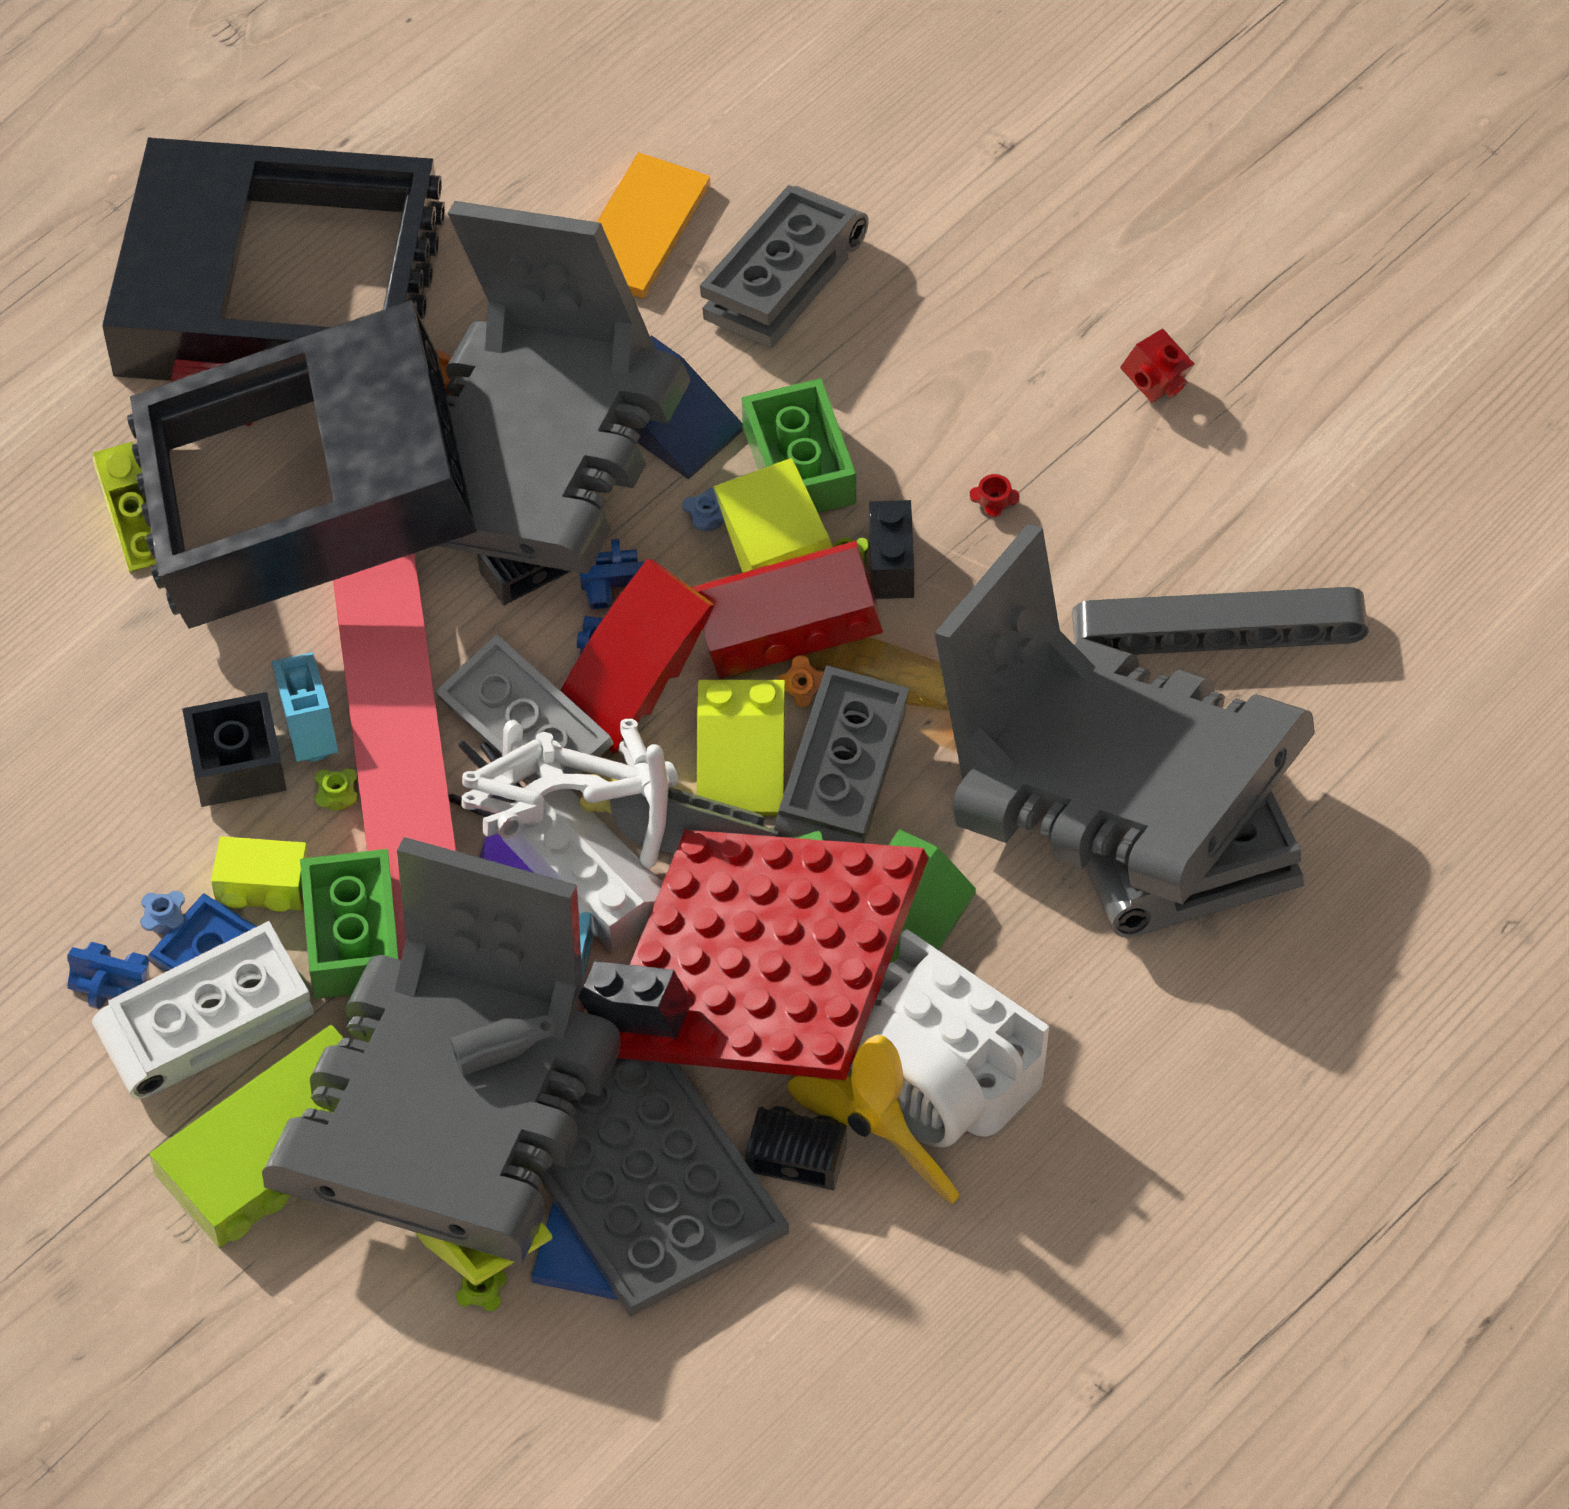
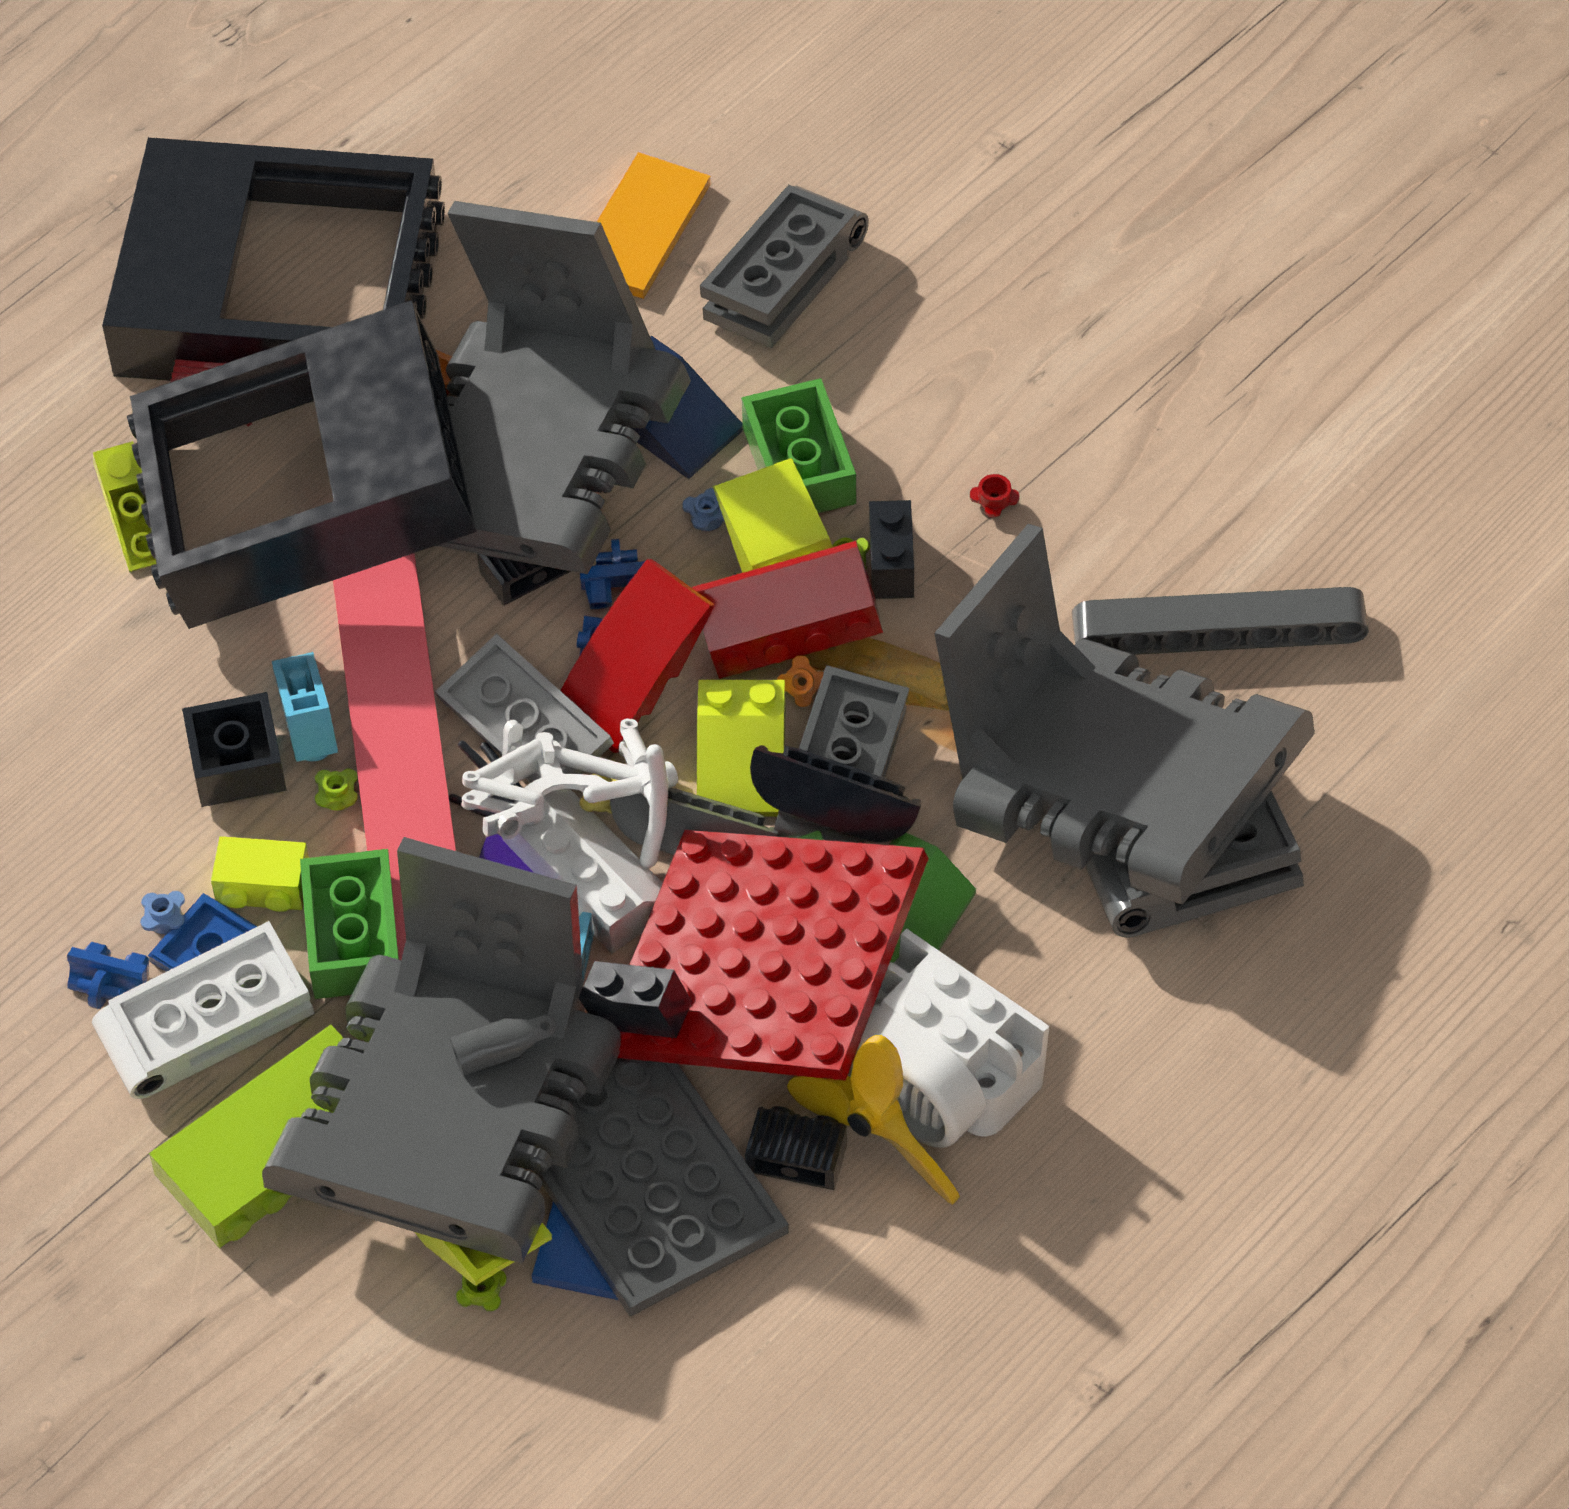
(833, 794): none -> black brick
(1158, 366): red brick -> none

